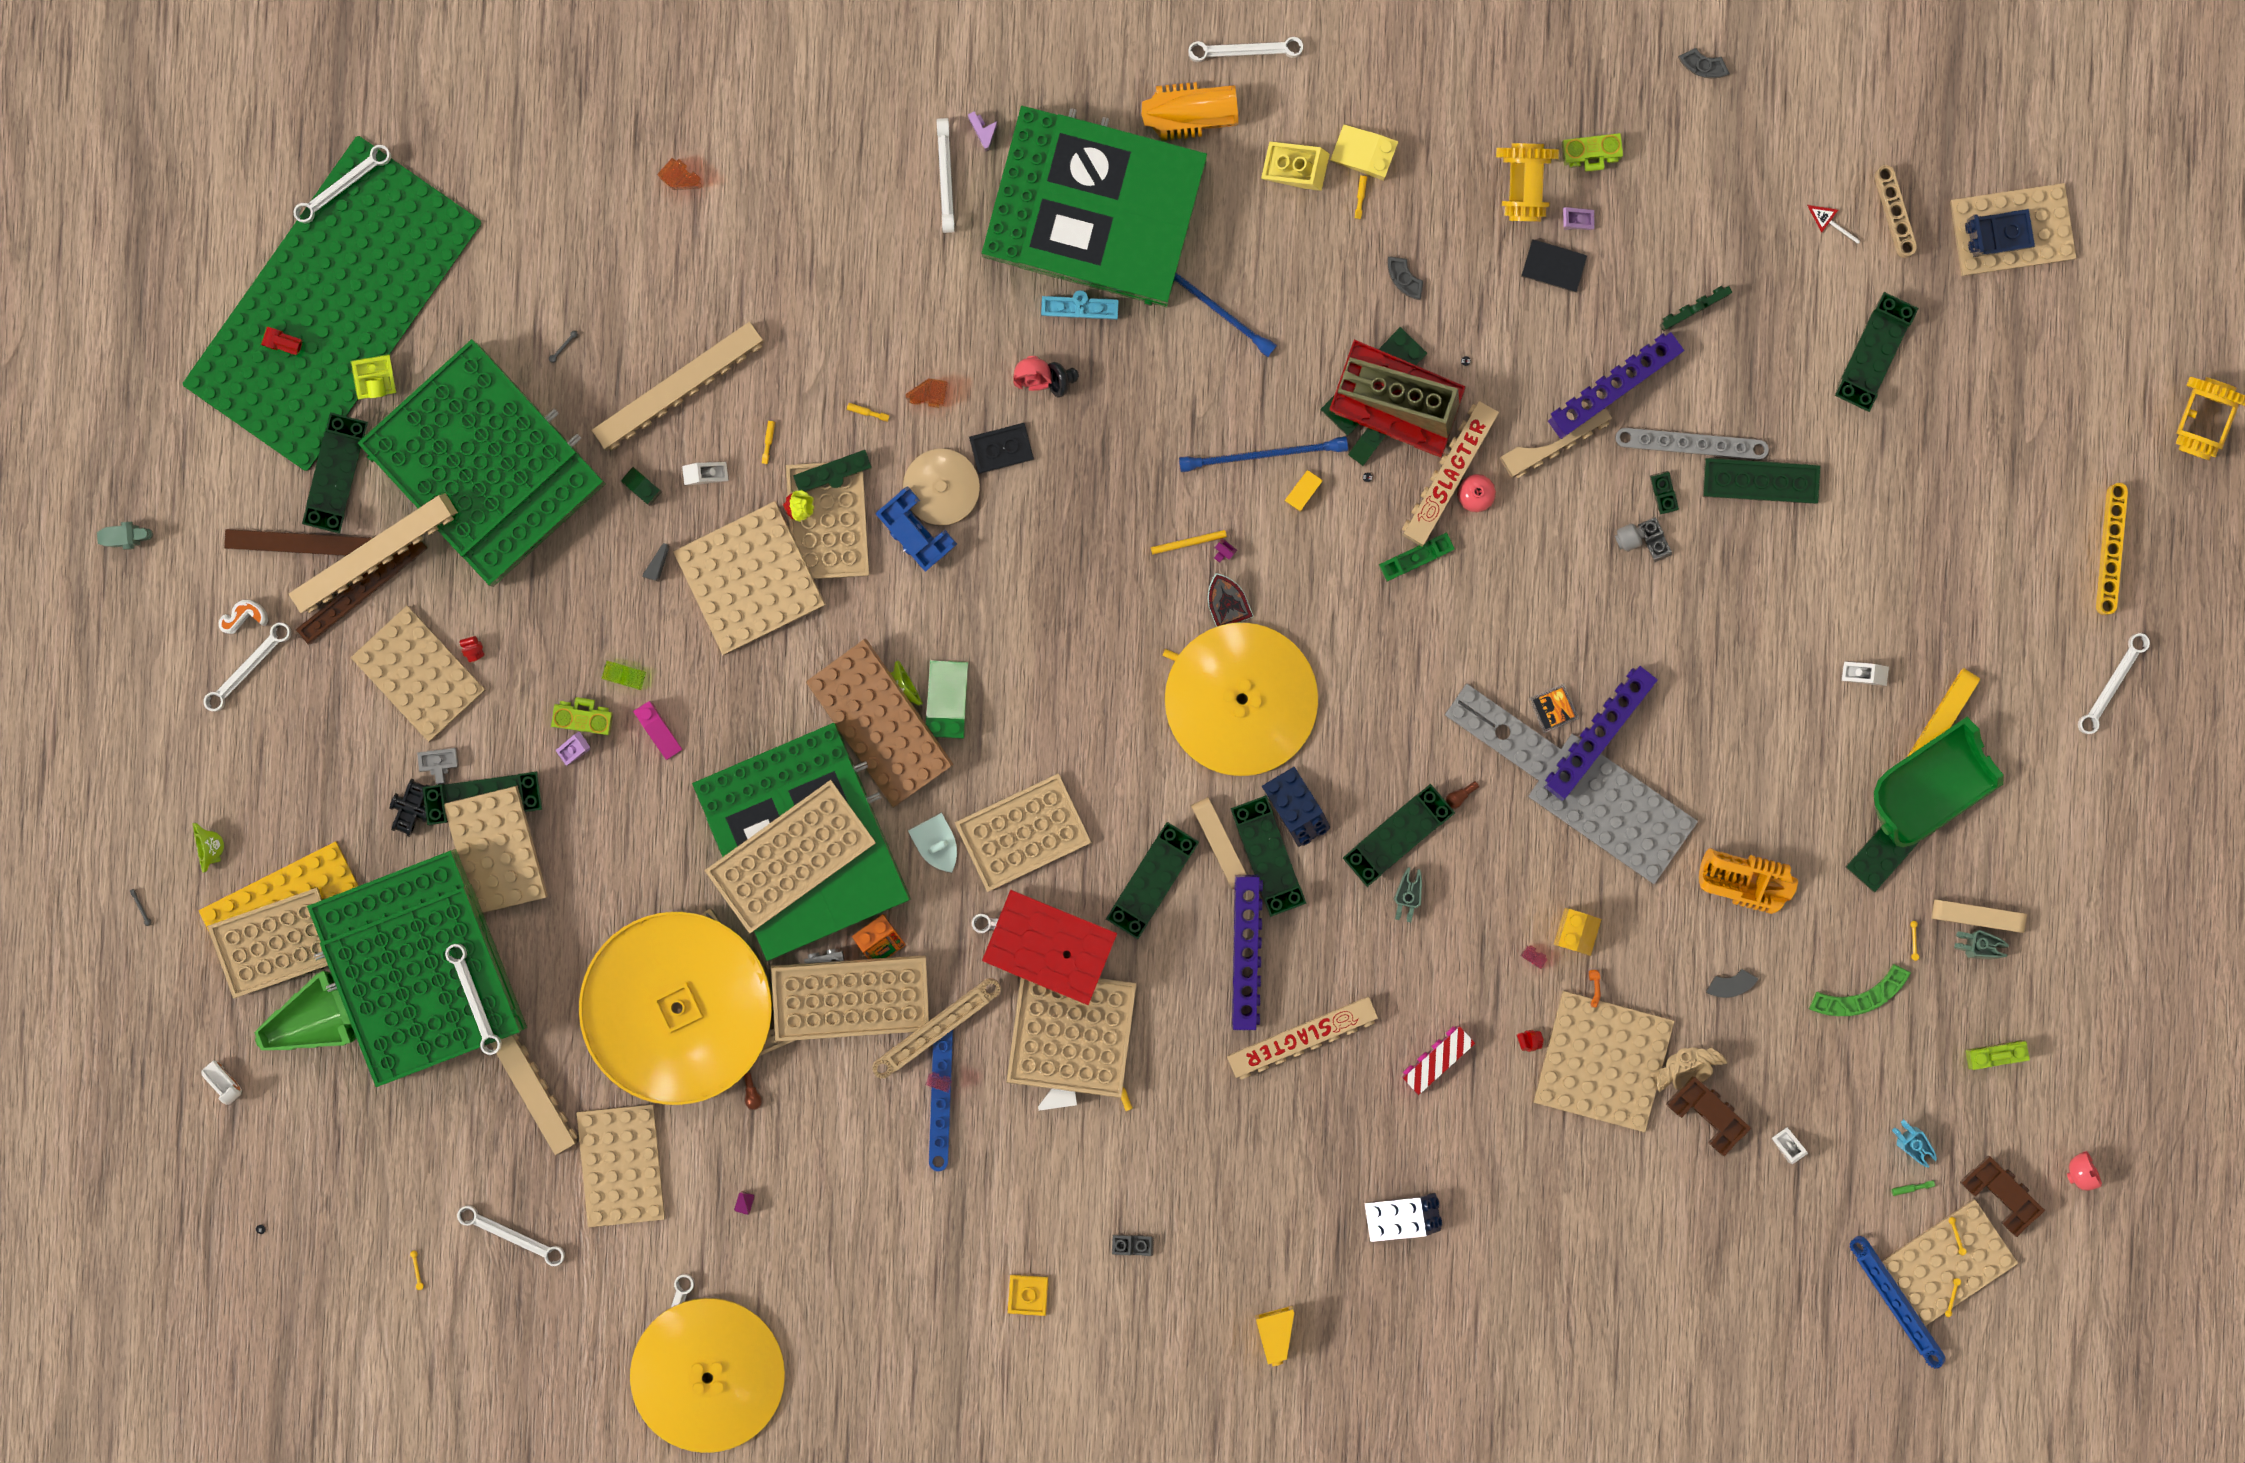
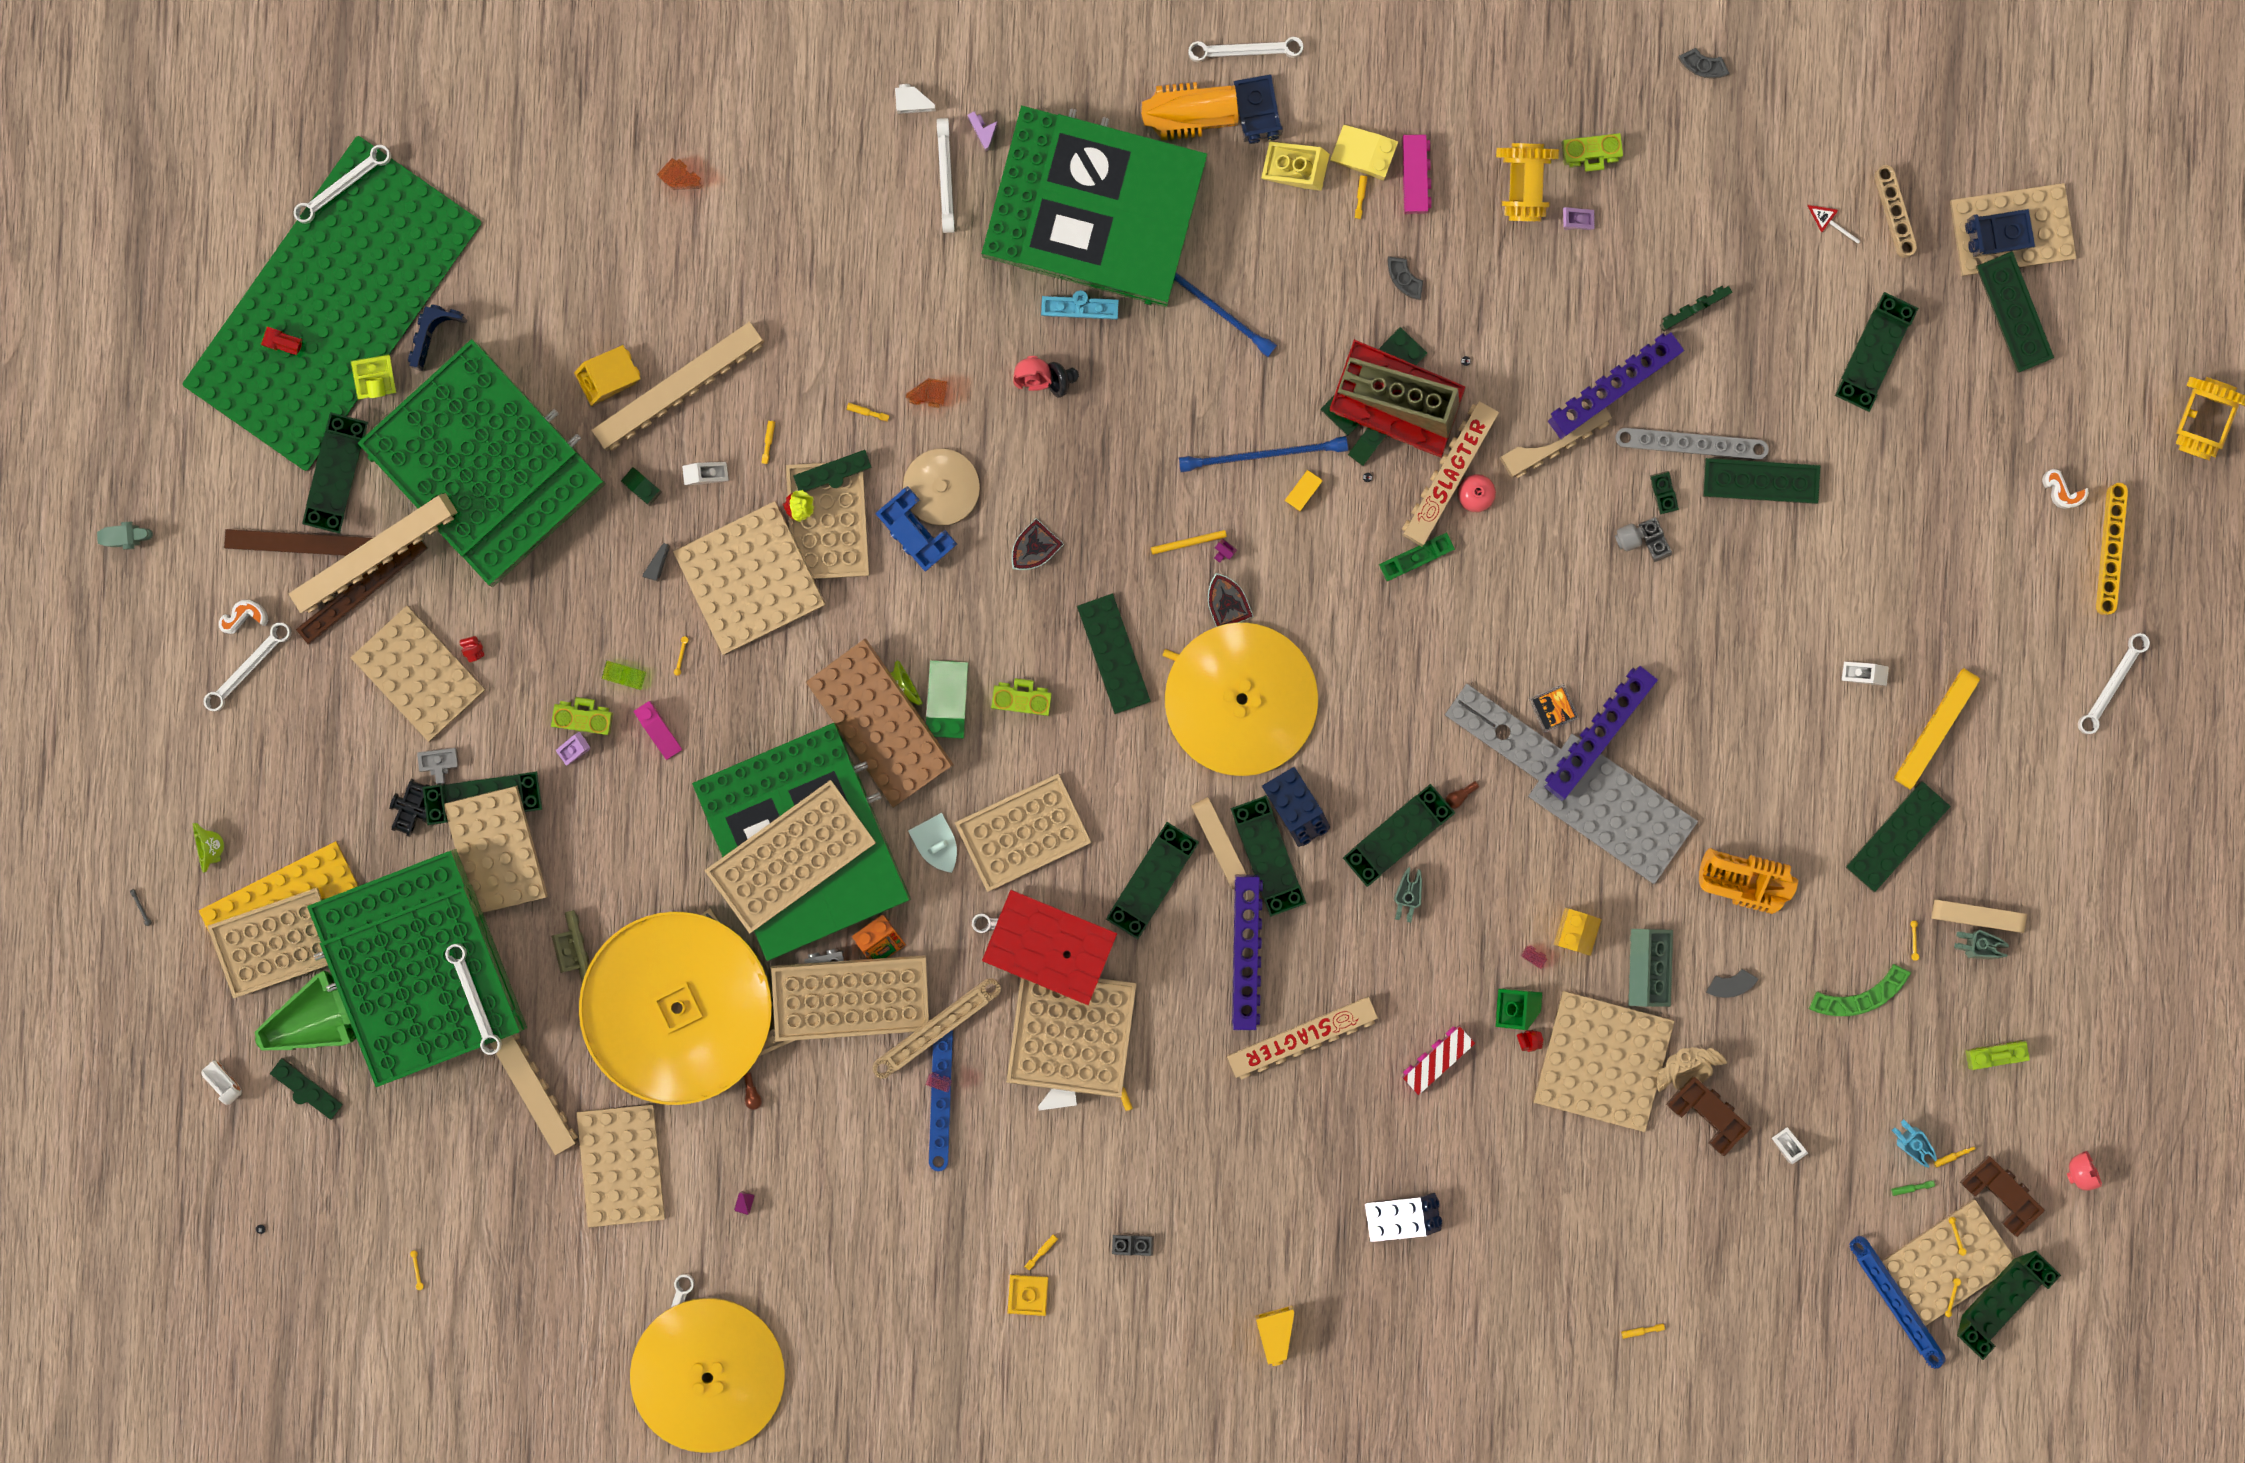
(305, 1089): none -> dark green hinge
(428, 322): none -> dark blue bracket
(511, 1235): white piece -> none
(553, 358): dark grey hinge -> none
(570, 947): none -> olive bracket
(607, 375): none -> yellow slope
(684, 640): none -> yellow hinge
(912, 100): none -> white slope
(1001, 448): black tile -> none
(1029, 702): none -> lime piece
(1034, 547): none -> shield
(1042, 1251): none -> yellow piece
(1113, 653): none -> dark green plate
(1258, 109): none -> dark blue bracket
(1415, 174): none -> dark pink brick
(1517, 1008): none -> green slope
(1554, 265): black tile -> none
(1594, 976): orange piece -> none
(1641, 1331): none -> yellow piece
(1650, 967): none -> sand green slope
(1935, 784): green panel -> none
(1951, 1157): none -> yellow piece
(2003, 1300): none -> dark green slope
(2015, 311): none -> dark green plate
(2060, 493): none -> white animal

